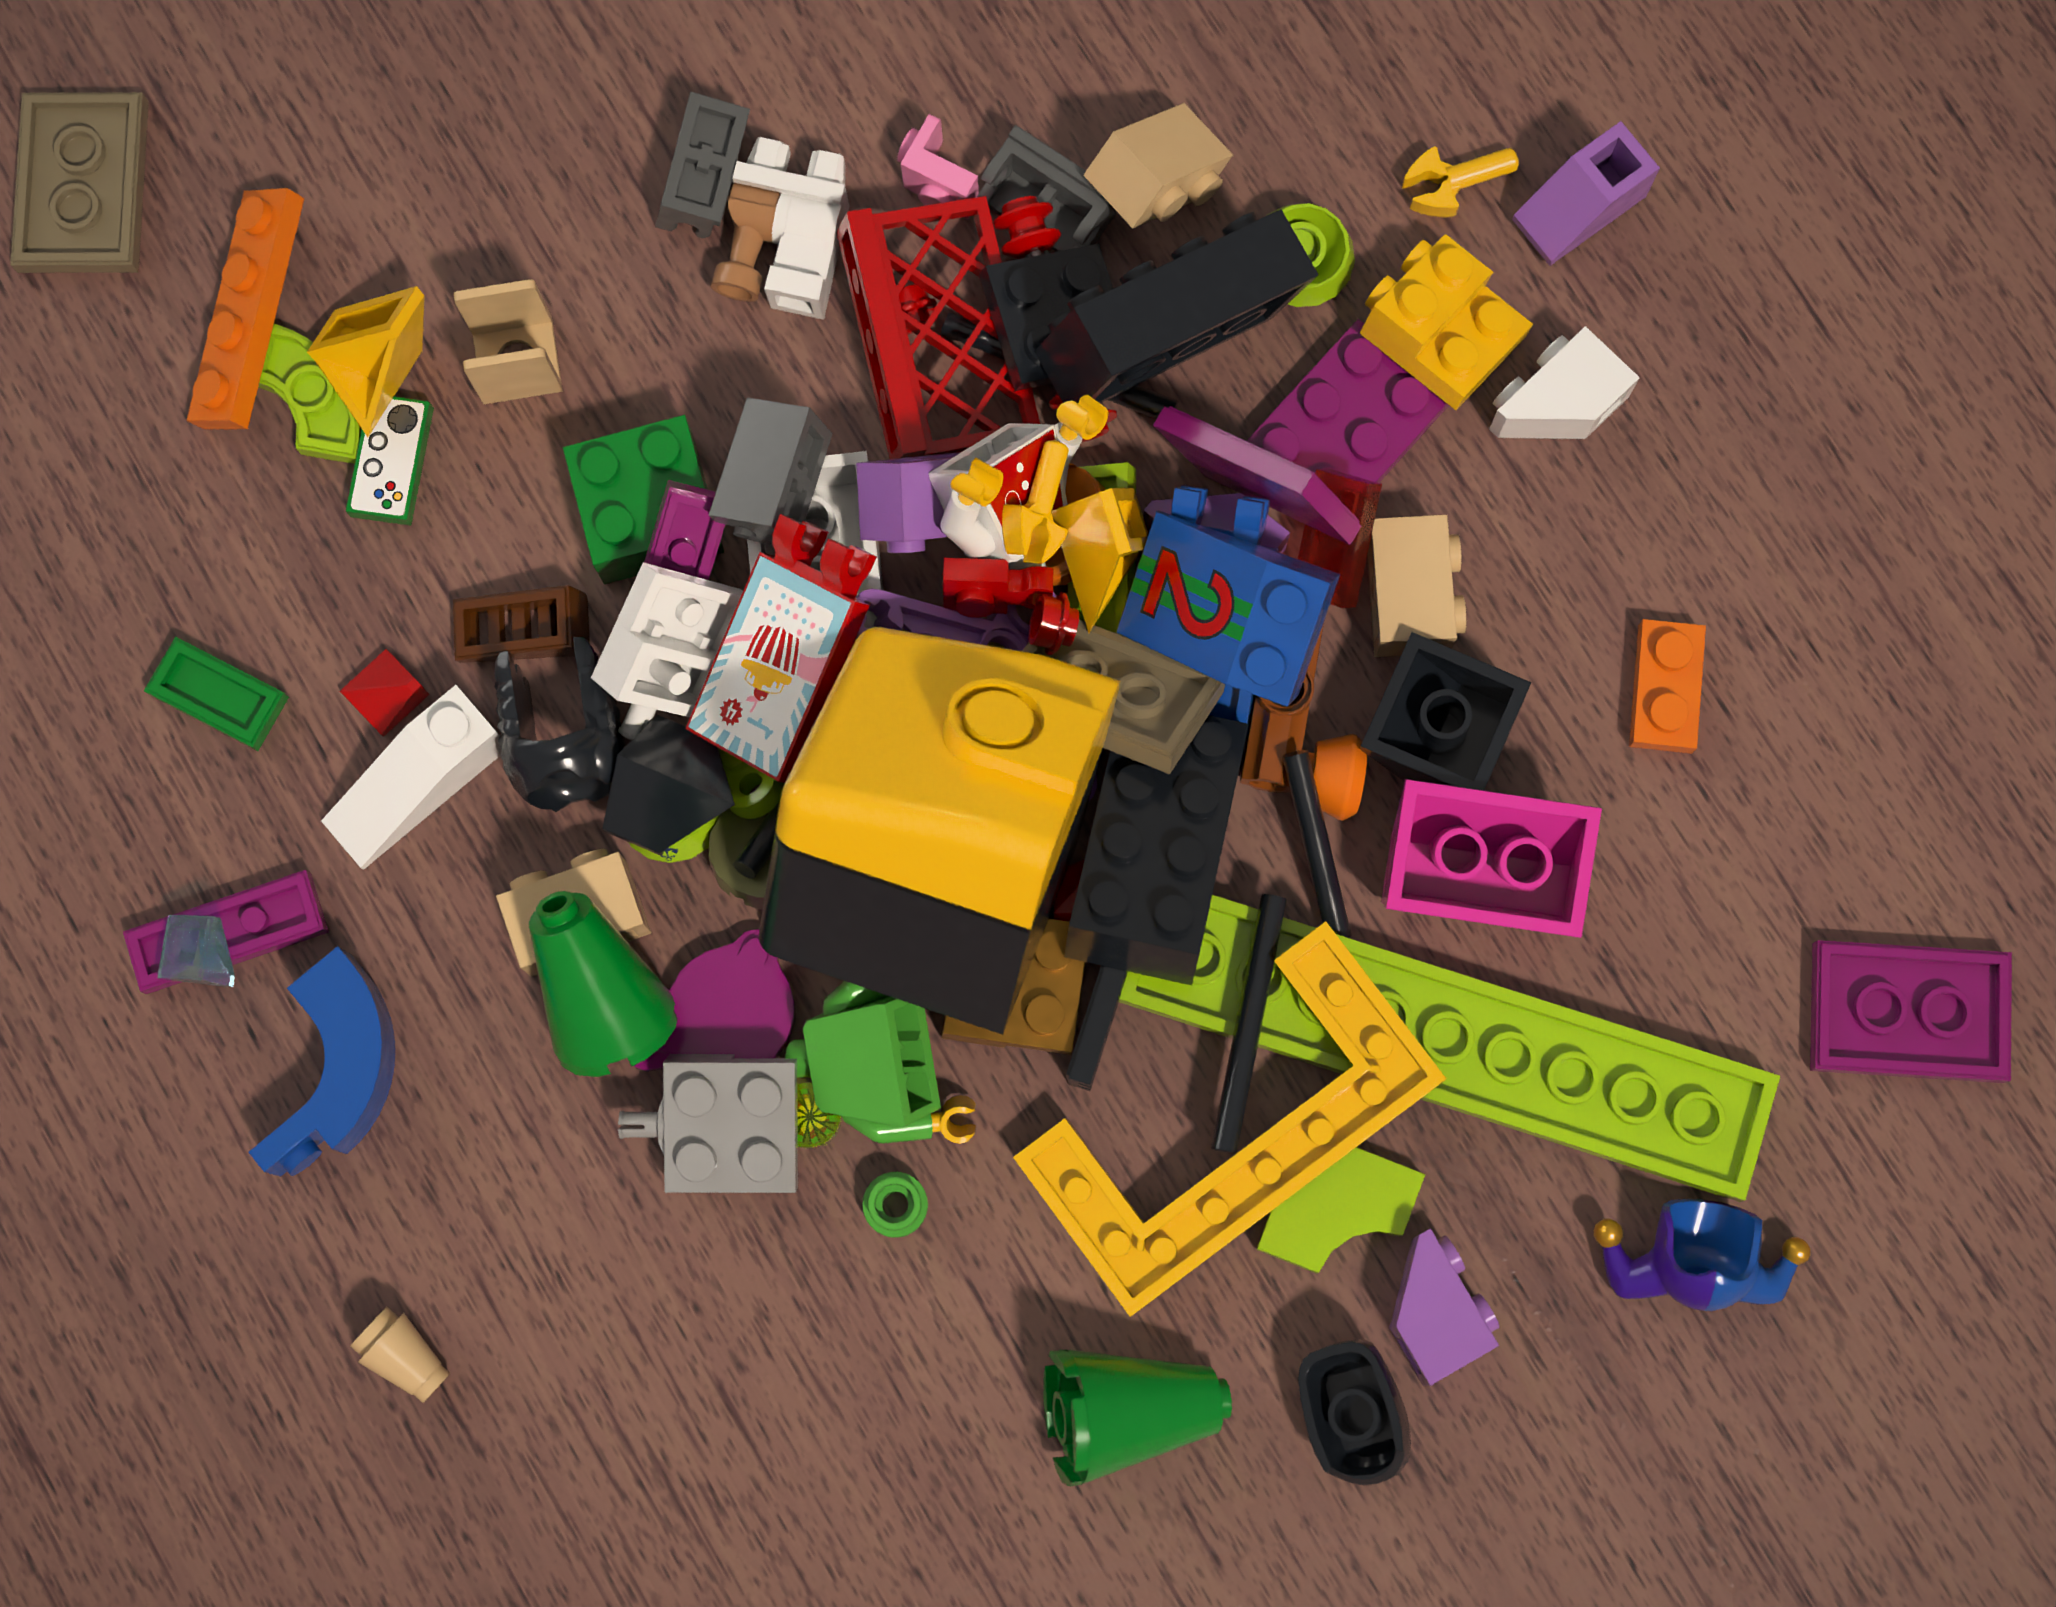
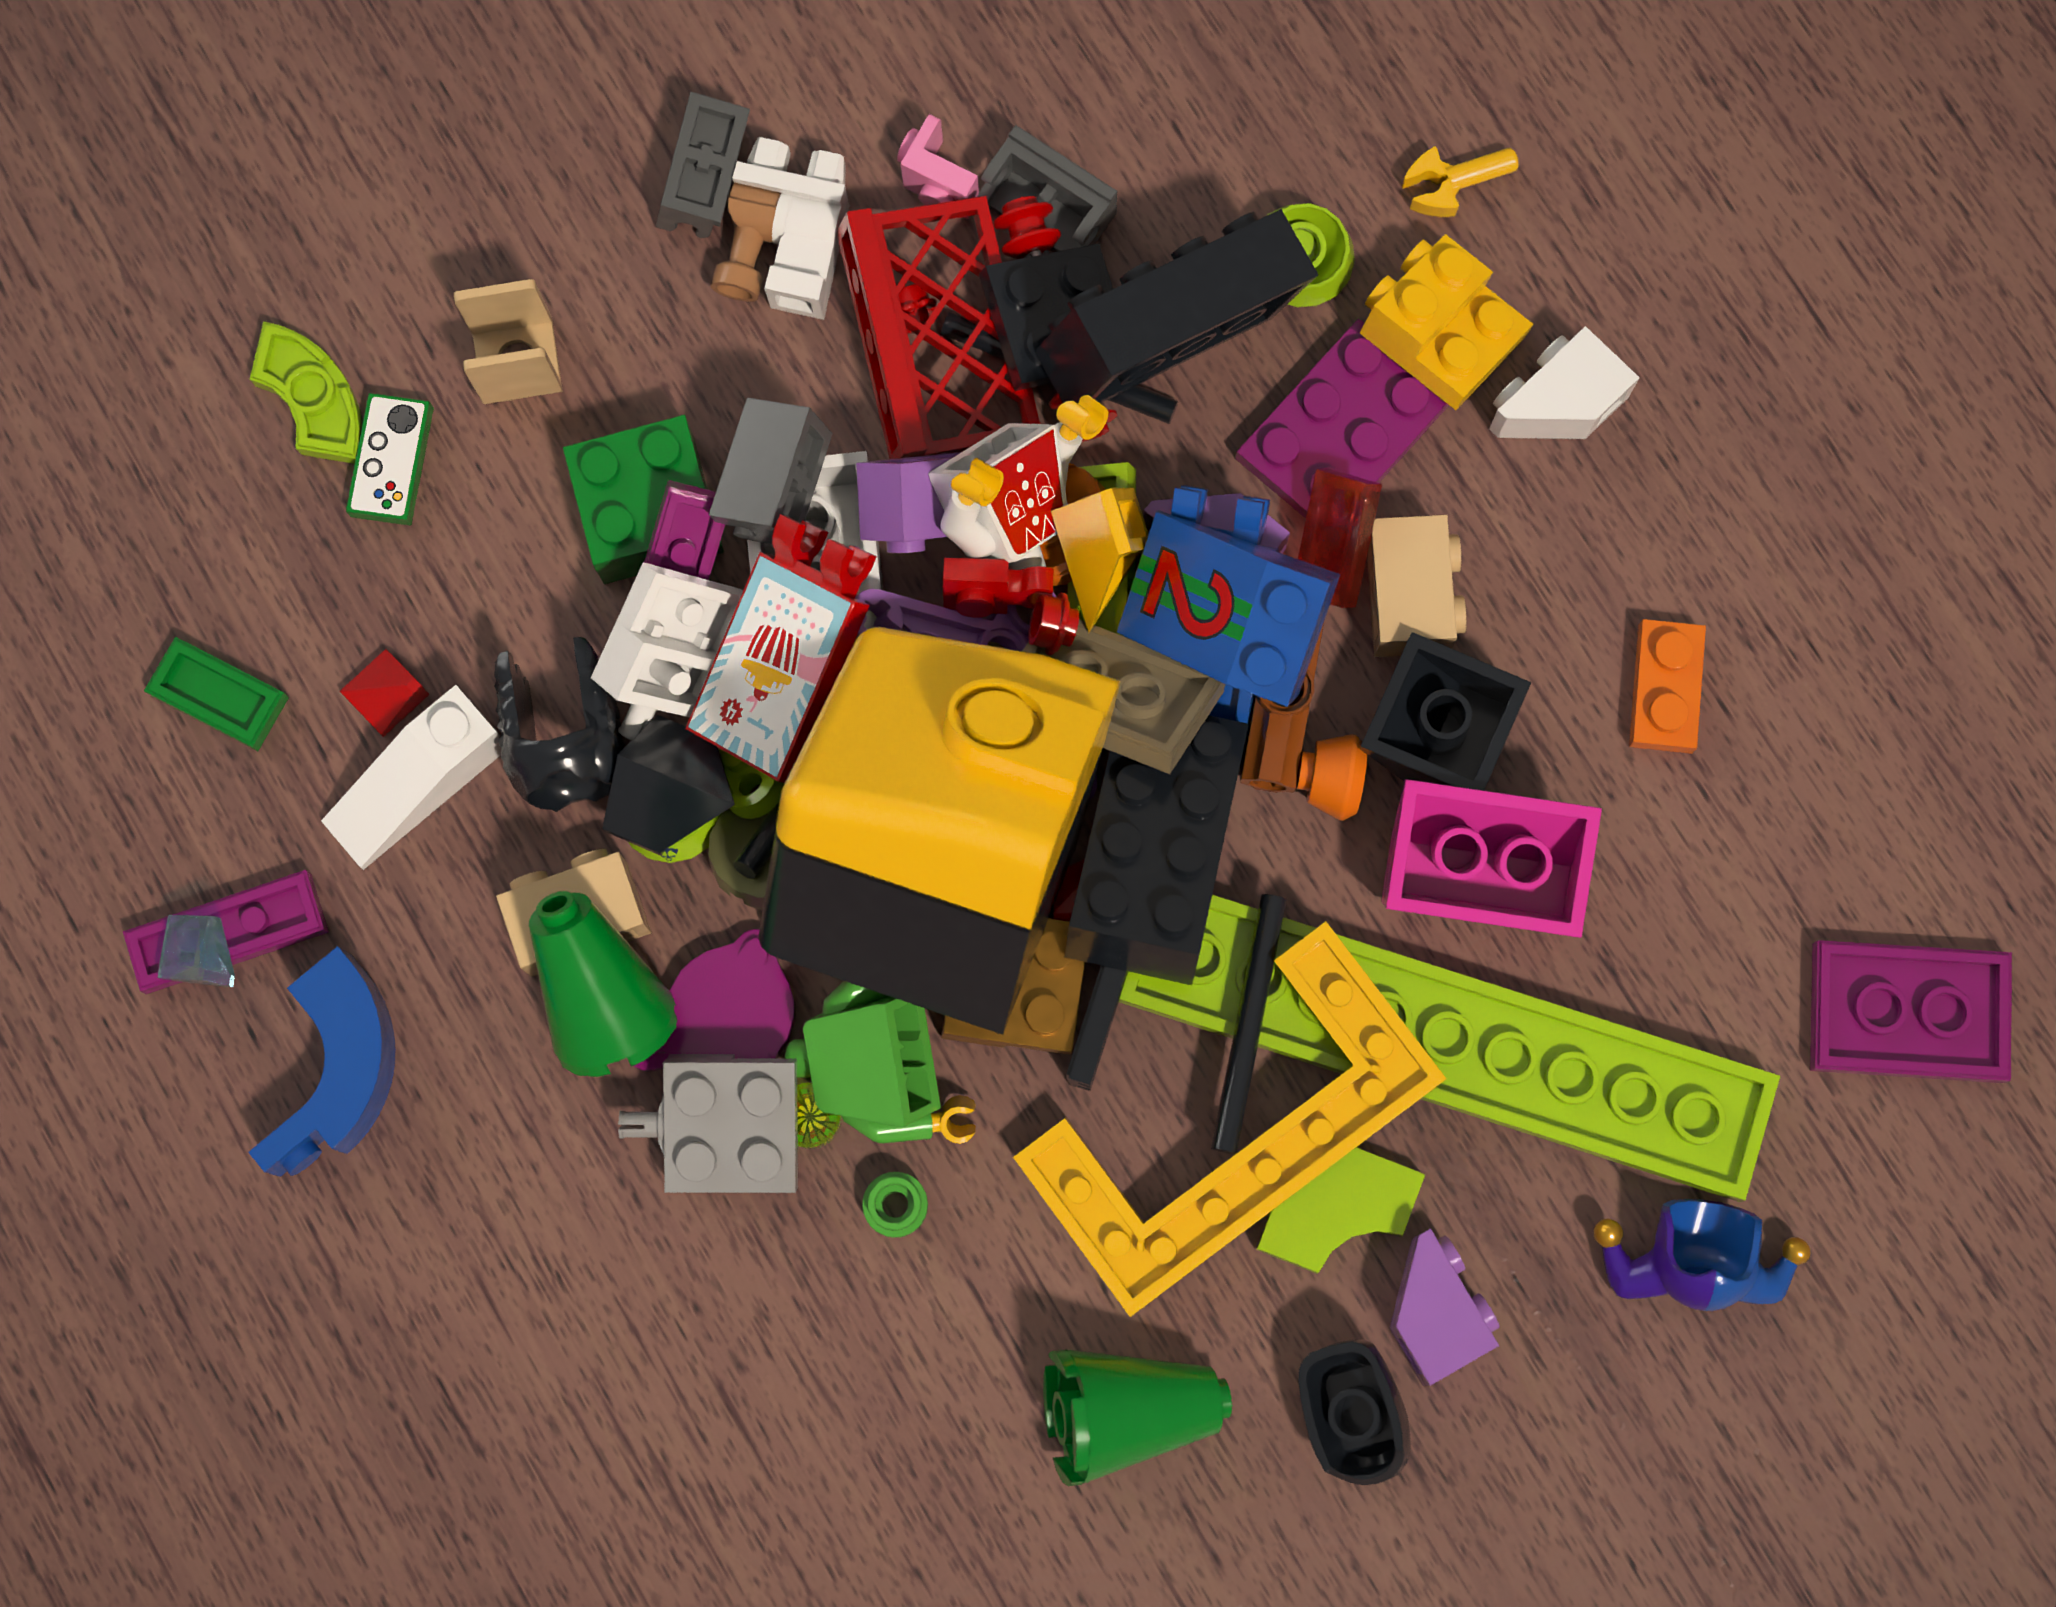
(79, 182): dark tan tile -> none
(245, 309): orange plate -> none
(371, 351): yellow slope -> none
(400, 1355): tan cone -> none
(569, 621): reddish brown slope -> none
(1031, 527): yellow bar -> none
(1159, 166): tan brick -> none
(1258, 474): magenta tile -> none
(1316, 841): black bar -> none
(1587, 193): medium lavender slope -> none

